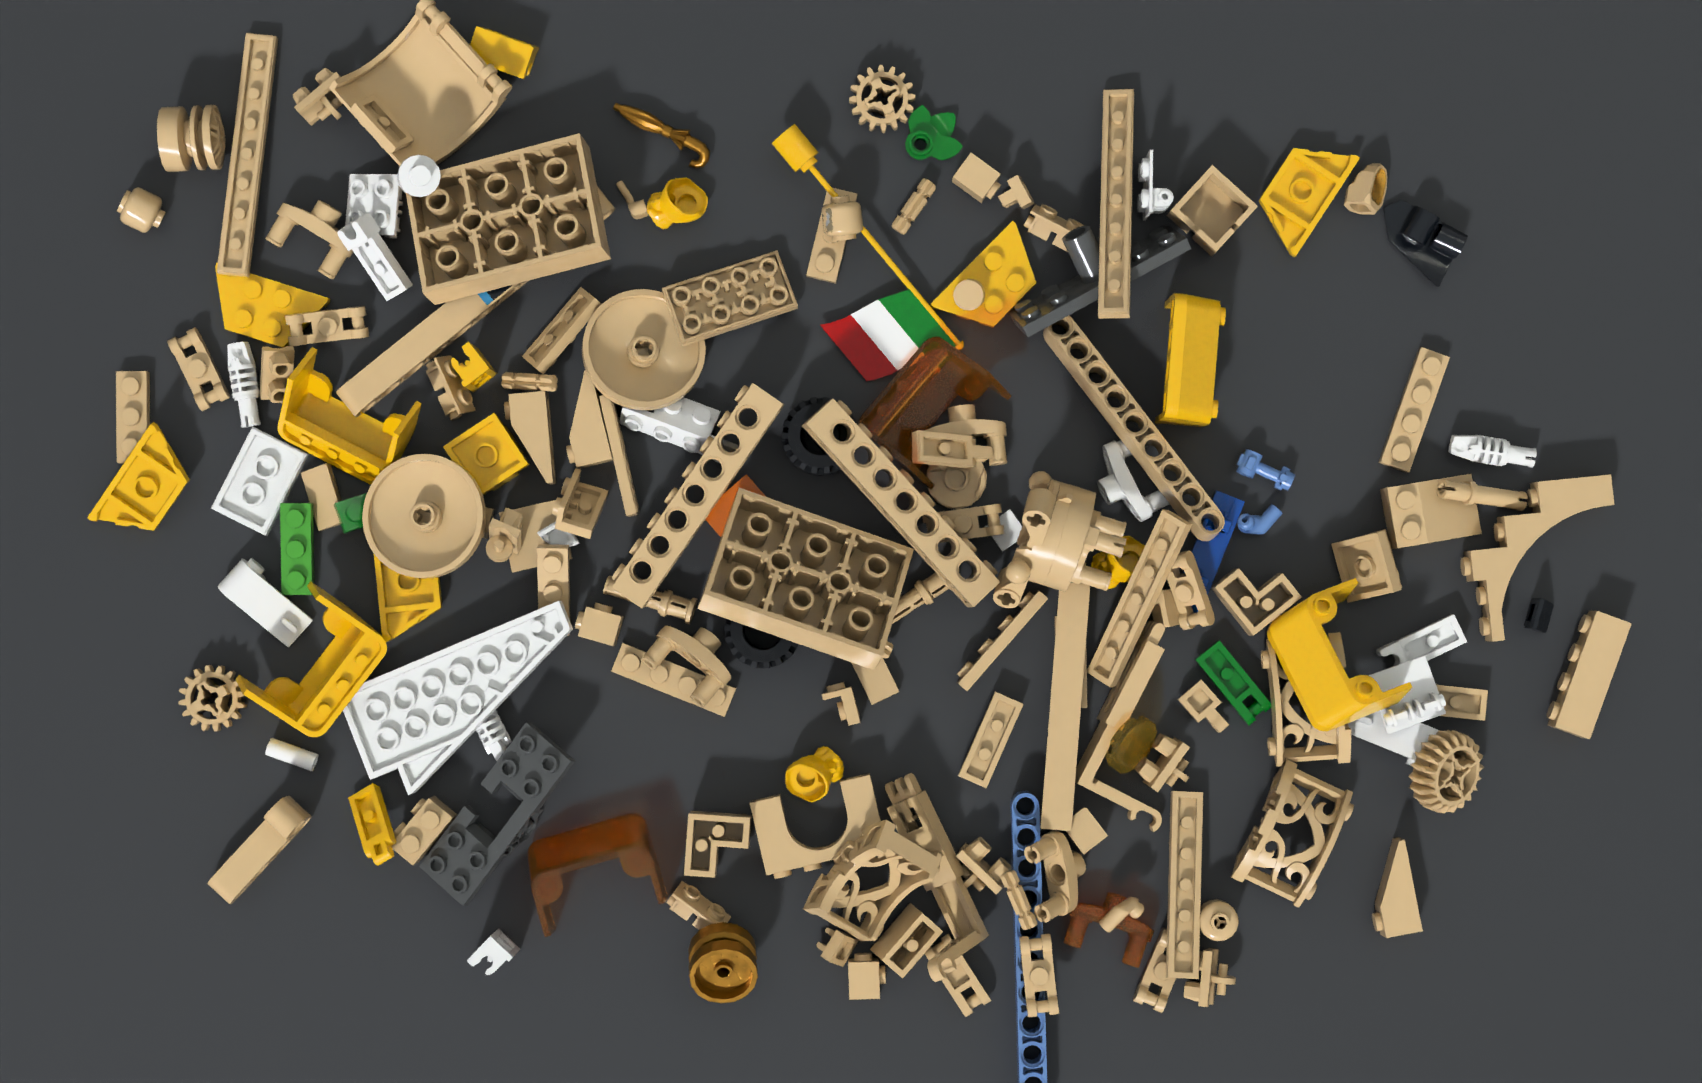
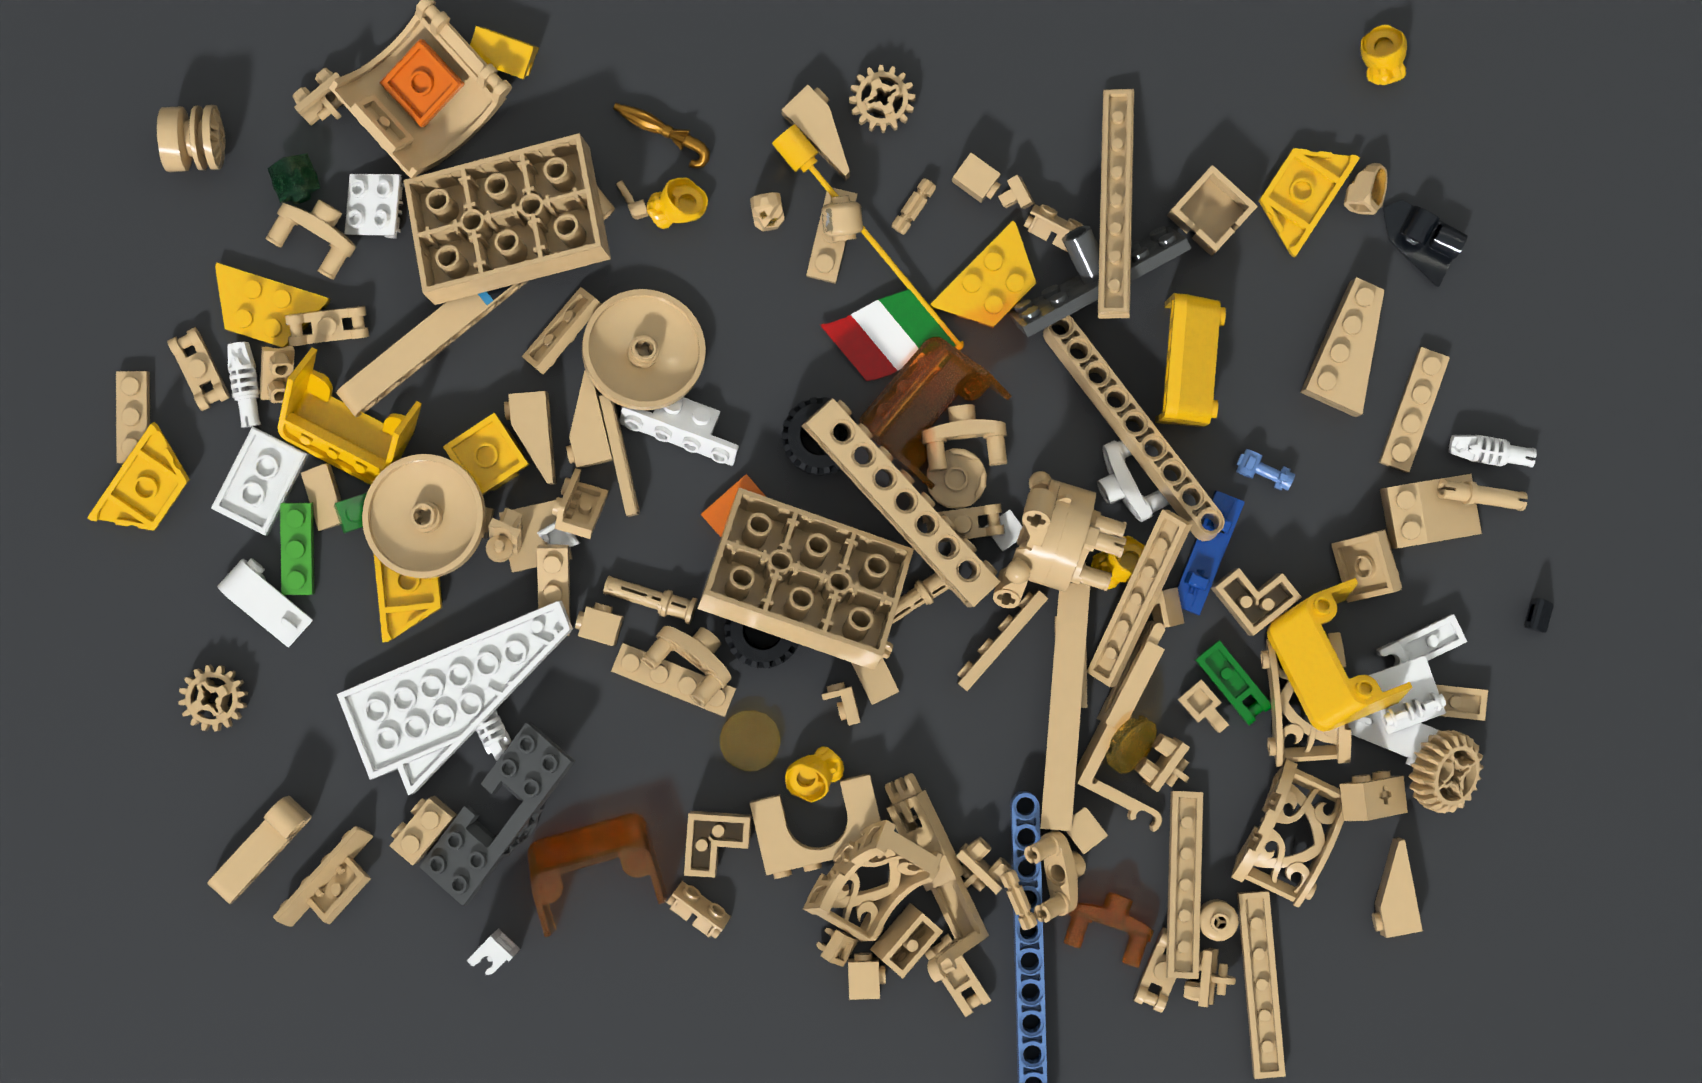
(141, 210): tan head -> none
(247, 155): tan tile -> none
(291, 754): white axle -> none
(294, 178): none -> clear green brick
(331, 883): none -> tan bracket
(332, 679): yellow windscreen -> none
(373, 823): yellow hinge -> none
(375, 256): white plate -> none
(418, 176): white piece -> none
(422, 83): none -> orange tile
(457, 398): tan hinge -> none
(476, 371): yellow hinge -> none
(529, 381): tan axle -> none
(625, 577): tan brick -> none
(722, 962): pearl gold wheel -> none
(729, 298): tan tile -> none
(750, 740): none -> clear yellow tile
(767, 211): none -> tan rock
(814, 119): none -> tan slope
(935, 132): green plate -> none
(948, 449): tan hinge -> none
(969, 294): tan tile -> none
(990, 739): tan plate -> none
(1038, 975): tan plate -> none
(1120, 911): tan arm -> none
(1151, 199): white hinge -> none
(1188, 591): tan plate -> none
(1258, 523): medium blue arm -> none
(1261, 984): none -> tan plate
(1346, 354): none -> tan wedge
(1373, 797): none -> tan brick
(1384, 54): none -> yellow hair
(1551, 504): tan arch -> none
(1588, 674): tan brick -> none

